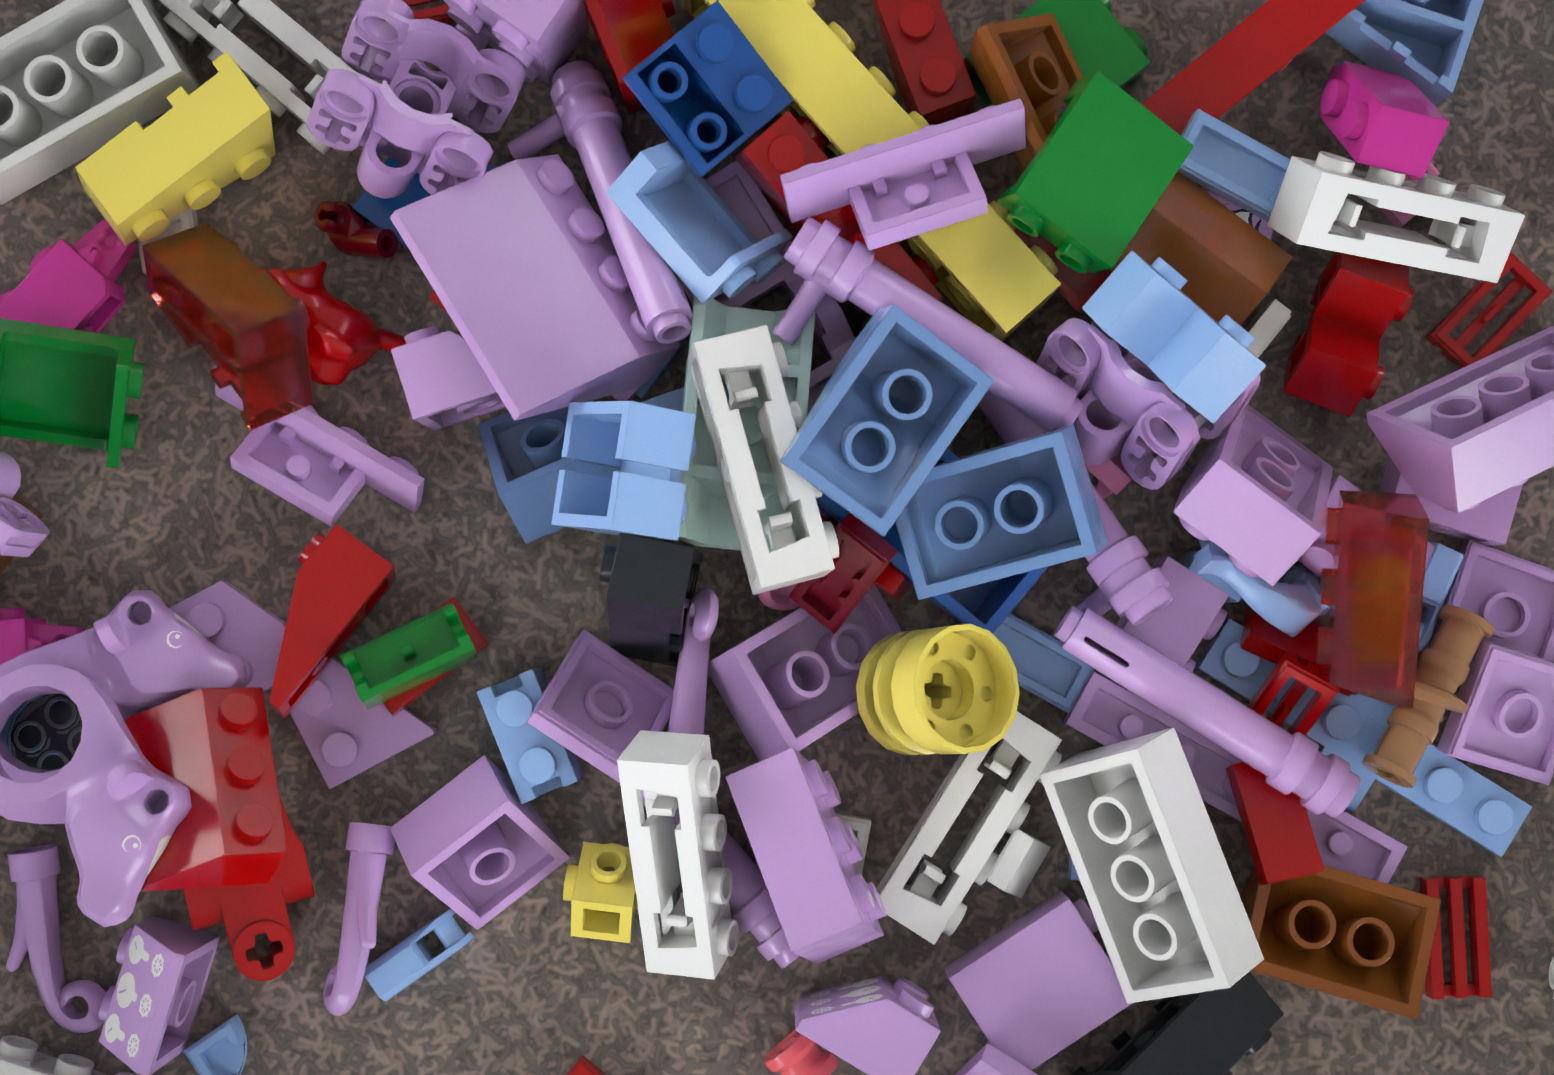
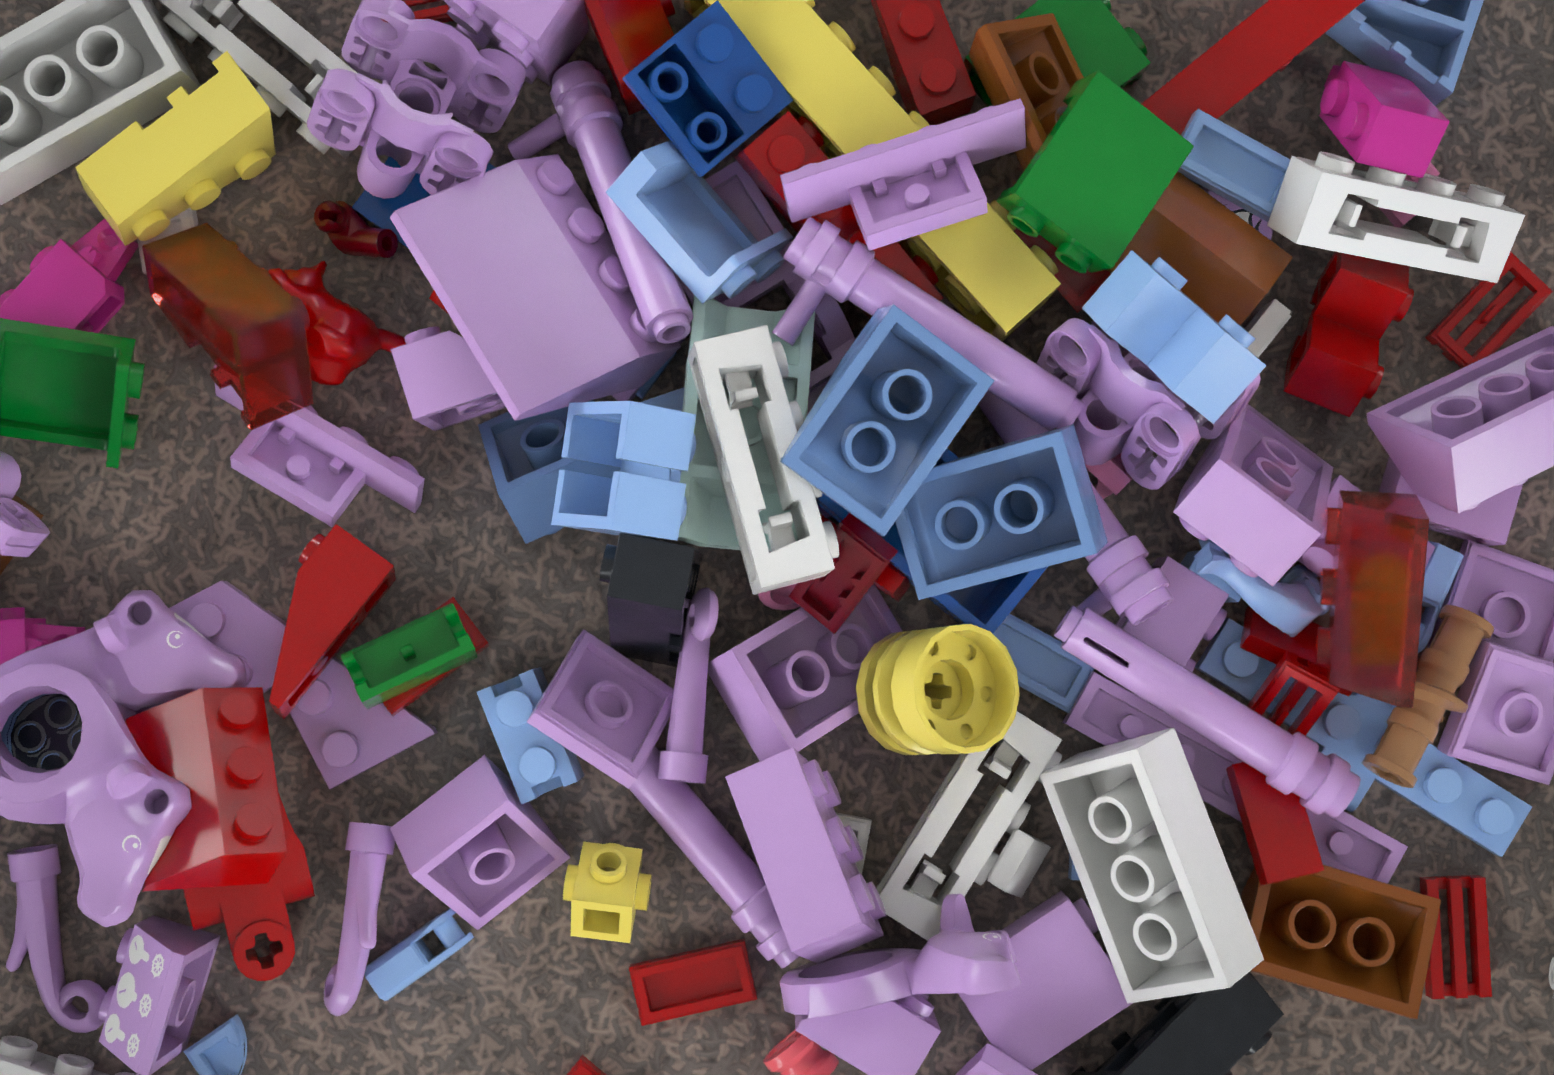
(693, 982): none -> red tile
(698, 927): white brick -> none
(947, 964): none -> lavender animal

